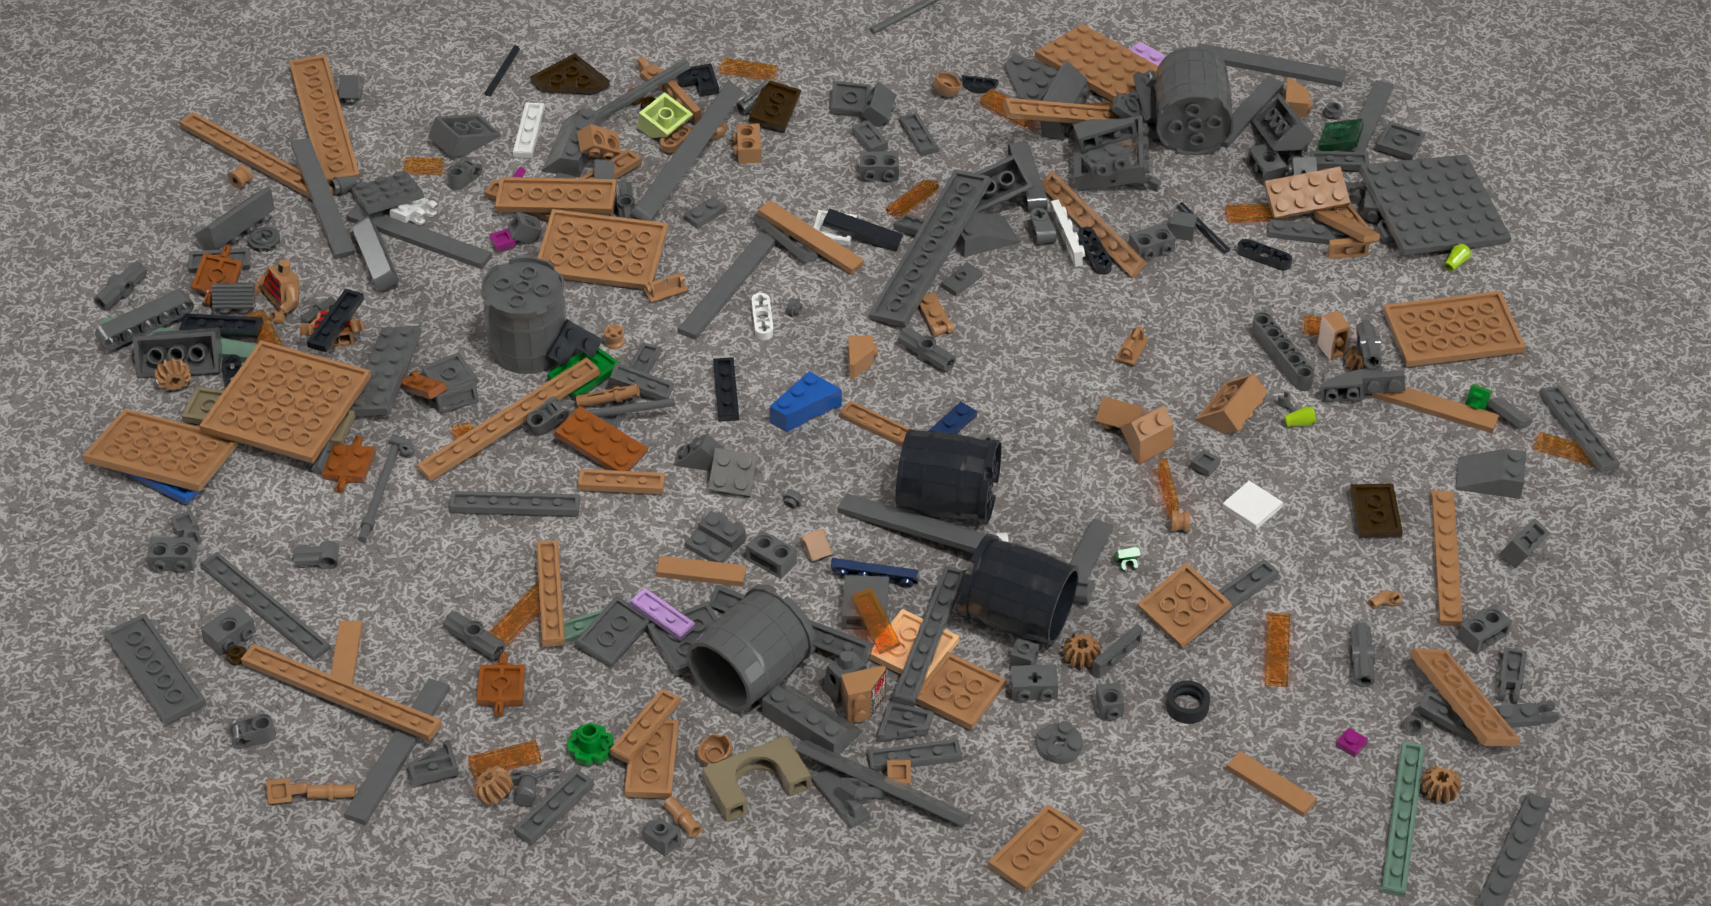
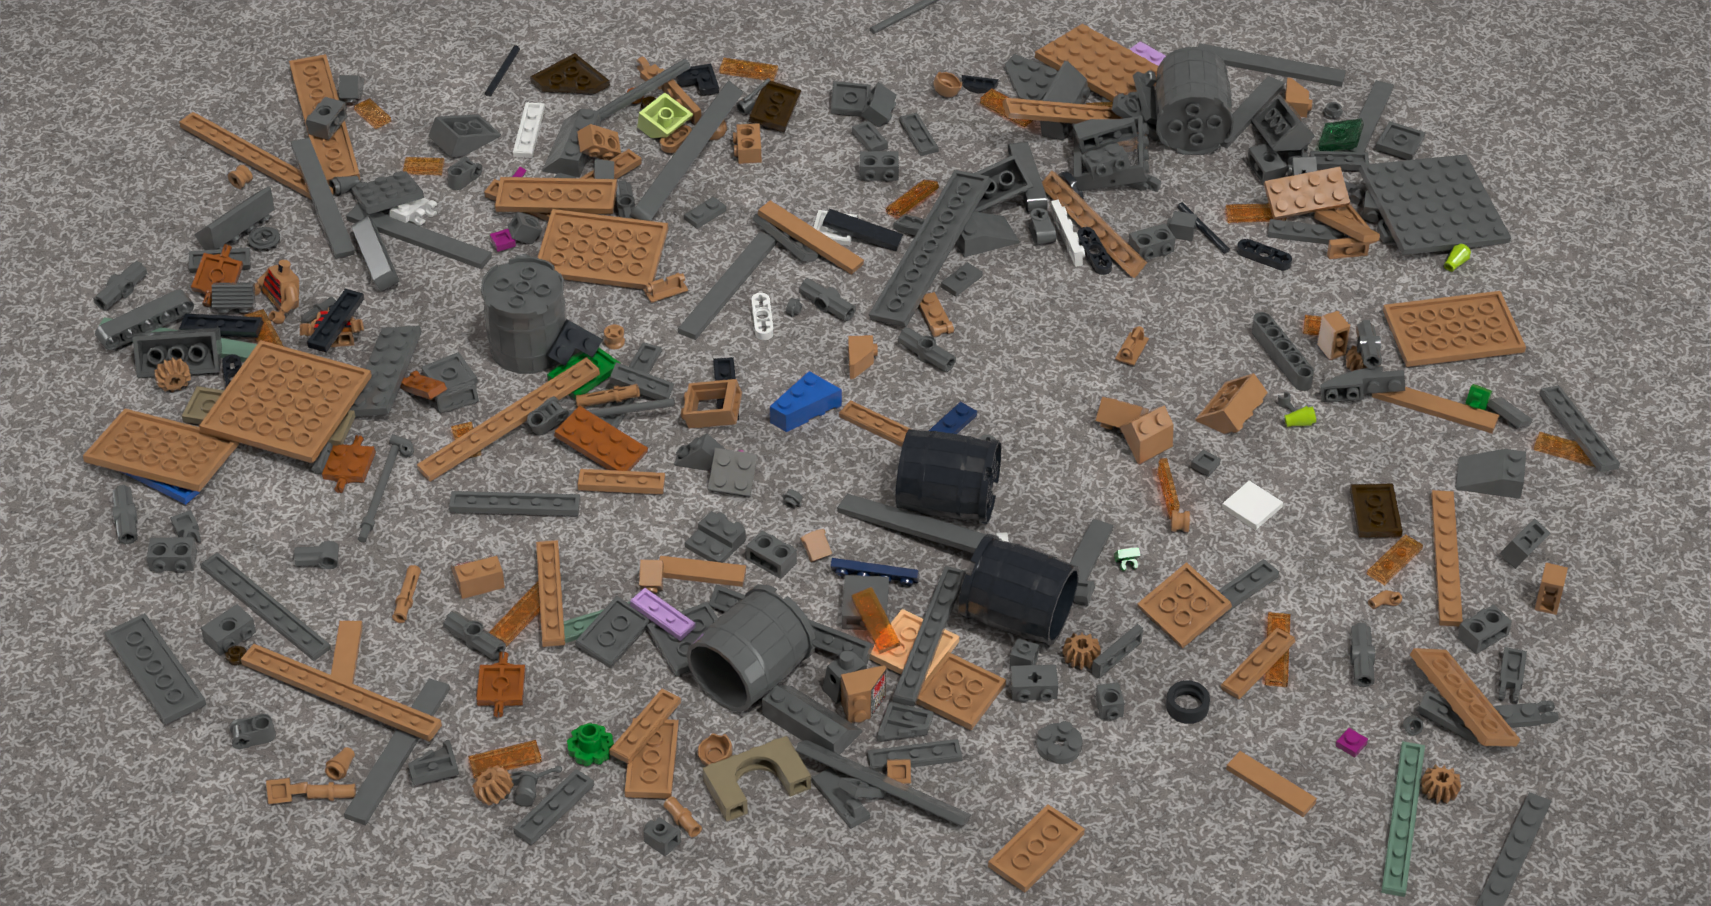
(125, 514): none -> dark grey piece
(326, 118): none -> dark grey brick
(338, 765): none -> medium nougat cone
(372, 113): none -> clear orange tile
(404, 600): none -> medium nougat pin
(478, 576): none -> medium nougat slope
(651, 575): none -> medium nougat brick
(712, 390): none -> medium nougat window
(827, 299): none -> dark grey piece
(1070, 180): none -> black tile
(1258, 663): none -> medium nougat tile
(1395, 559): none -> clear orange tile
(1551, 588): none -> medium nougat brick

